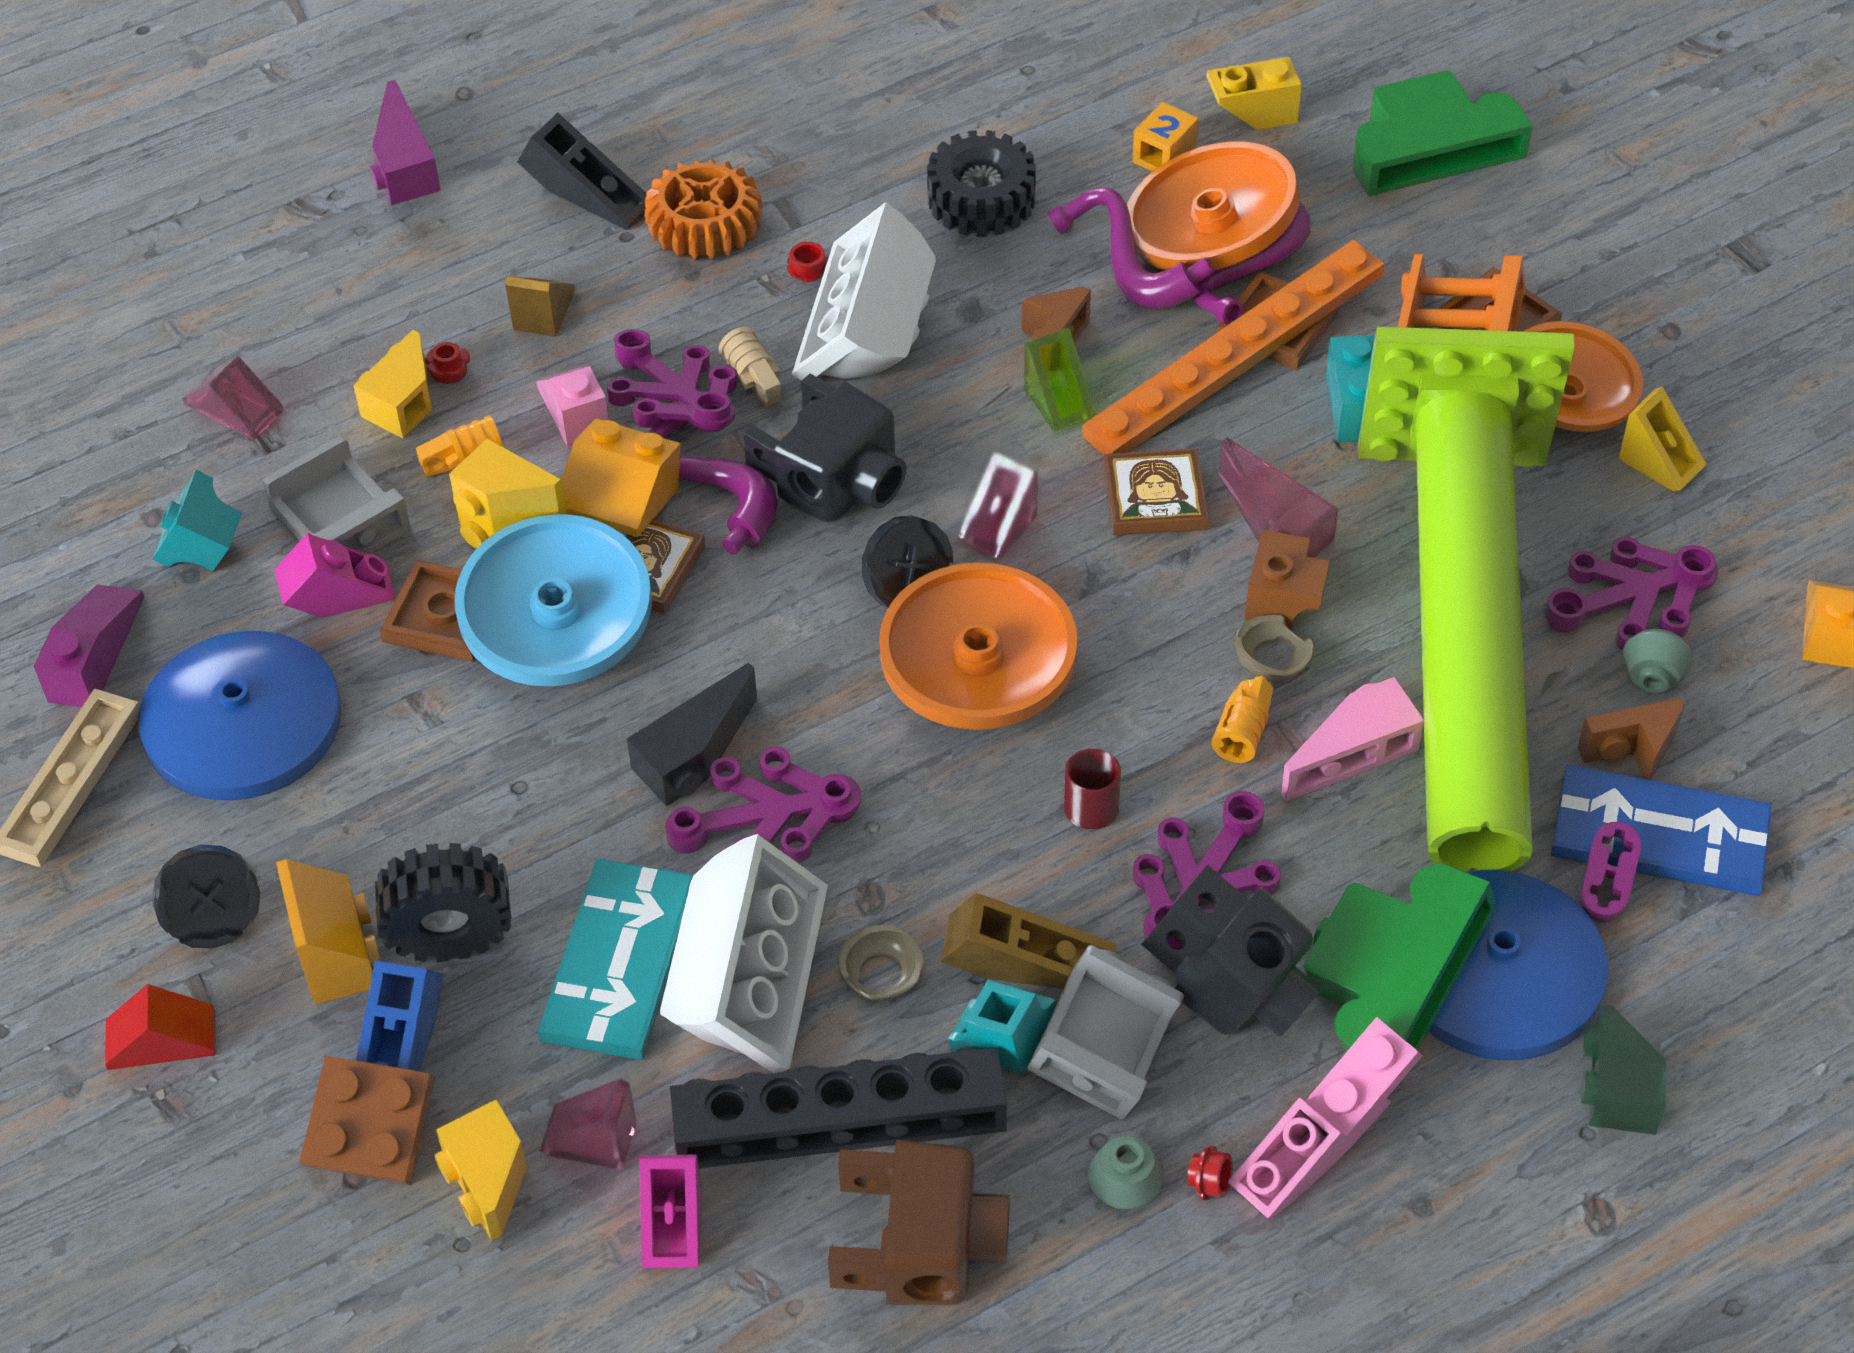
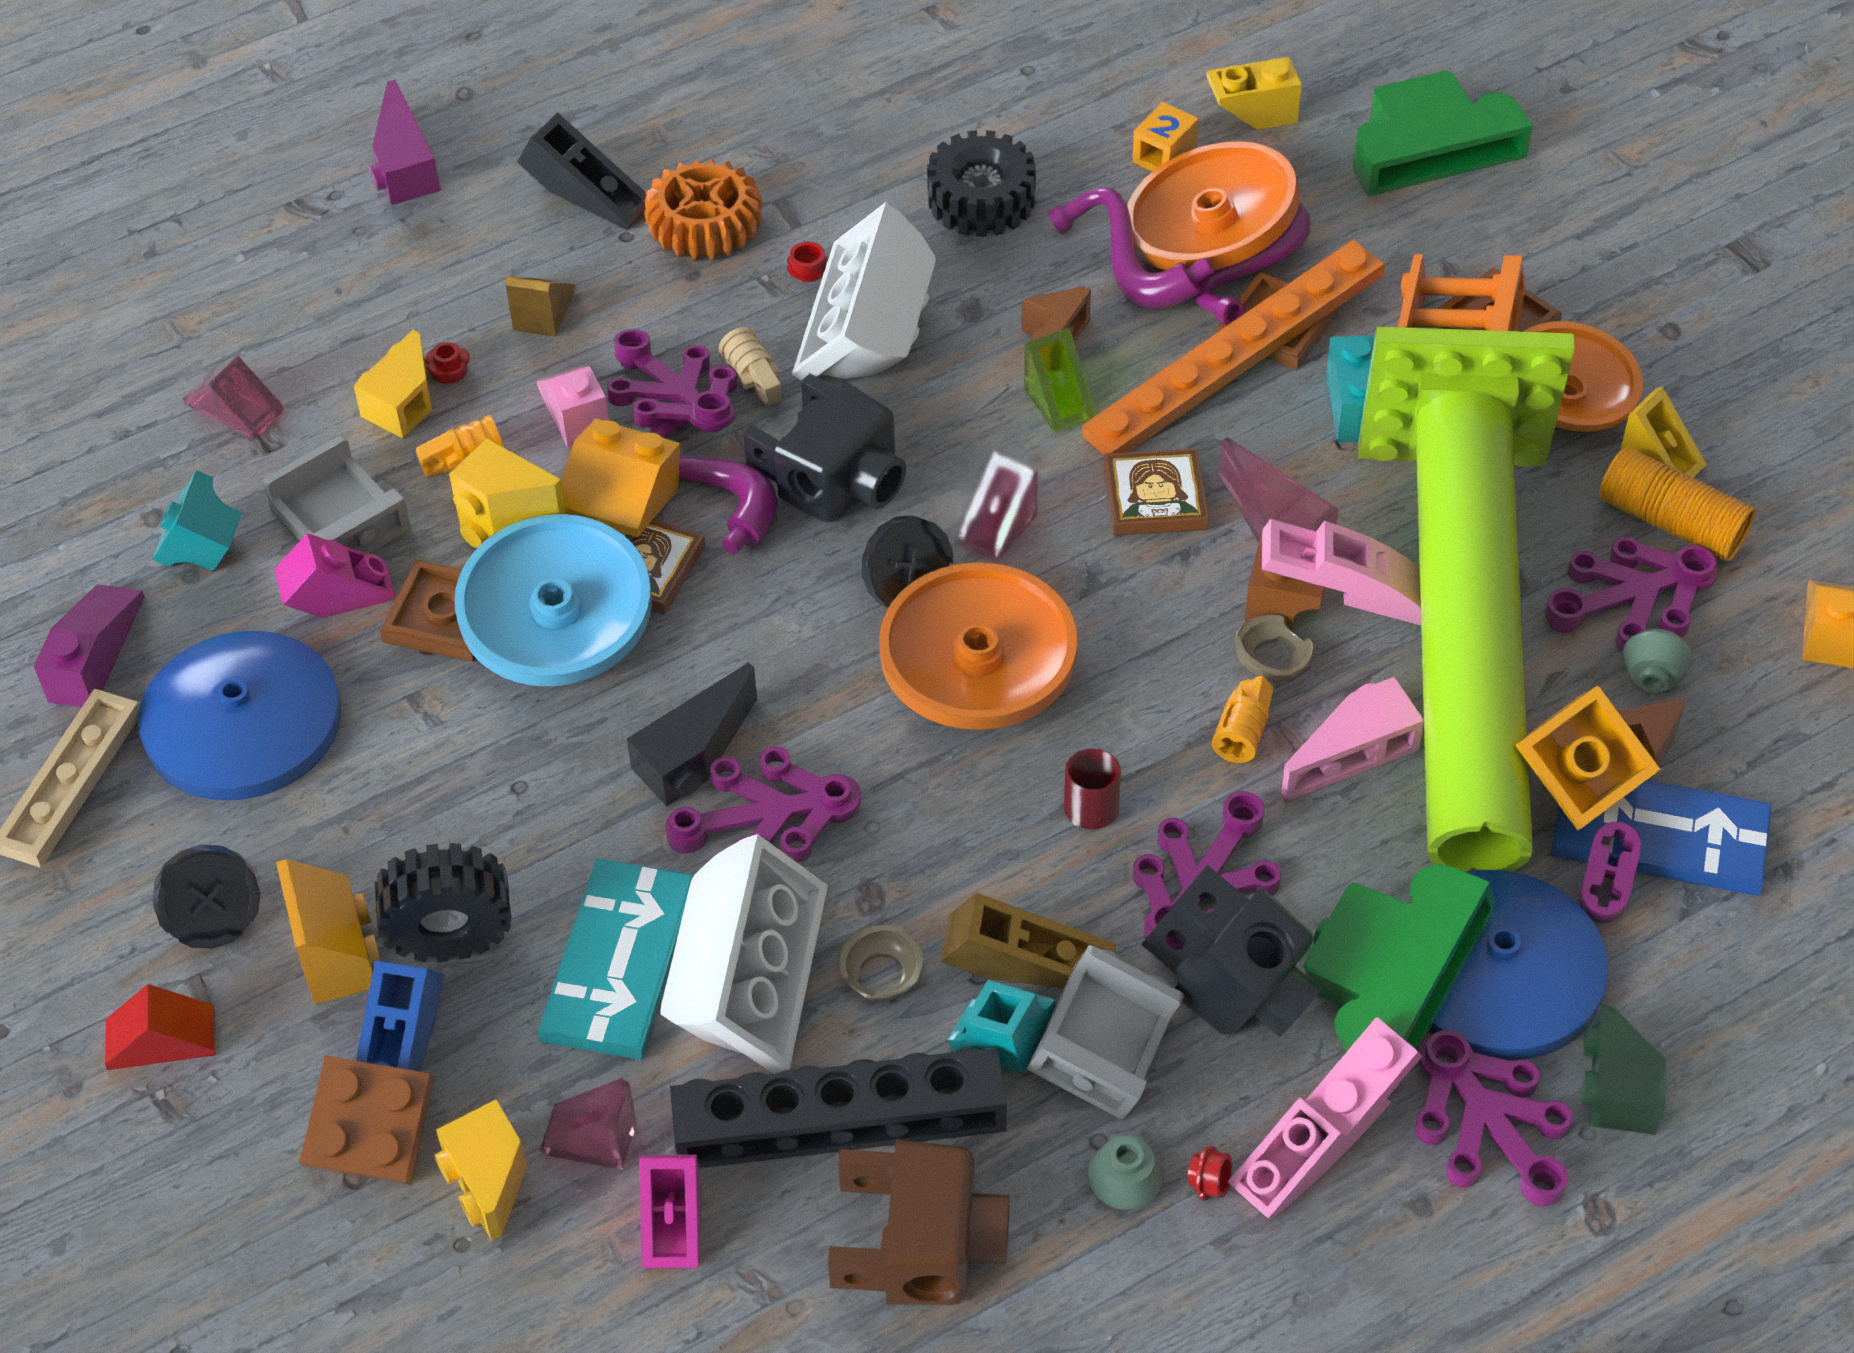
(1347, 561): none -> bright pink slope
(1491, 1111): none -> magenta plant
(1587, 757): none -> light orange slope
(1683, 504): none -> light orange piece

